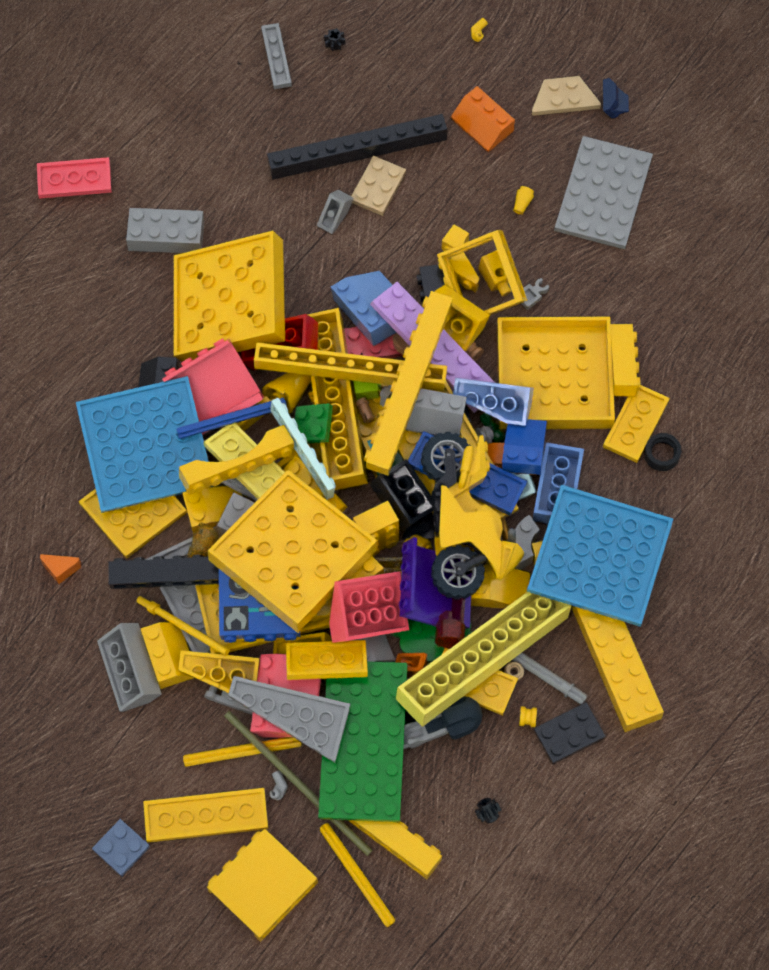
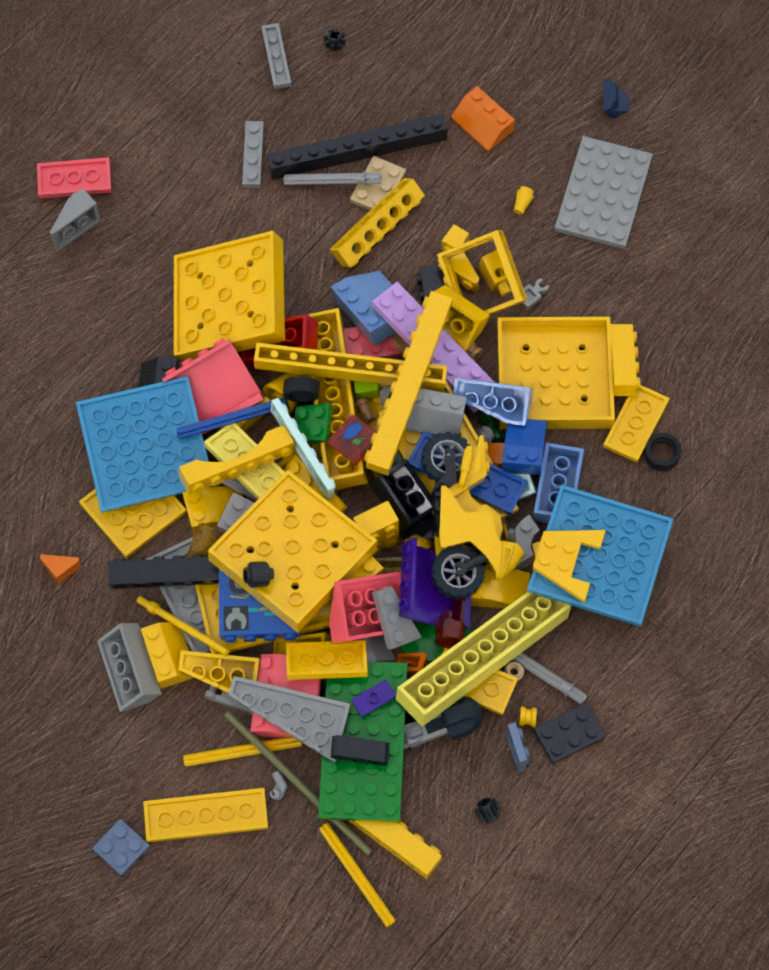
(76, 217): none -> light grey slope
(164, 230): light grey brick -> none
(253, 154): none -> light grey plate
(258, 574): none -> black head
(262, 884): yellow panel -> none
(301, 389): none -> black tyre
(334, 211): light grey slope -> none
(335, 178): none -> light grey axle
(352, 439): none -> clear red tile
(359, 750): none -> black beam
(373, 698): none -> dark purple plate
(381, 211): none -> yellow brick
(396, 629): none -> light grey wing
(476, 30): yellow arm -> none
(520, 754): none -> sand blue plate
(558, 557): none -> yellow wing
(564, 95): tan wing -> none
(620, 669): yellow brick -> none

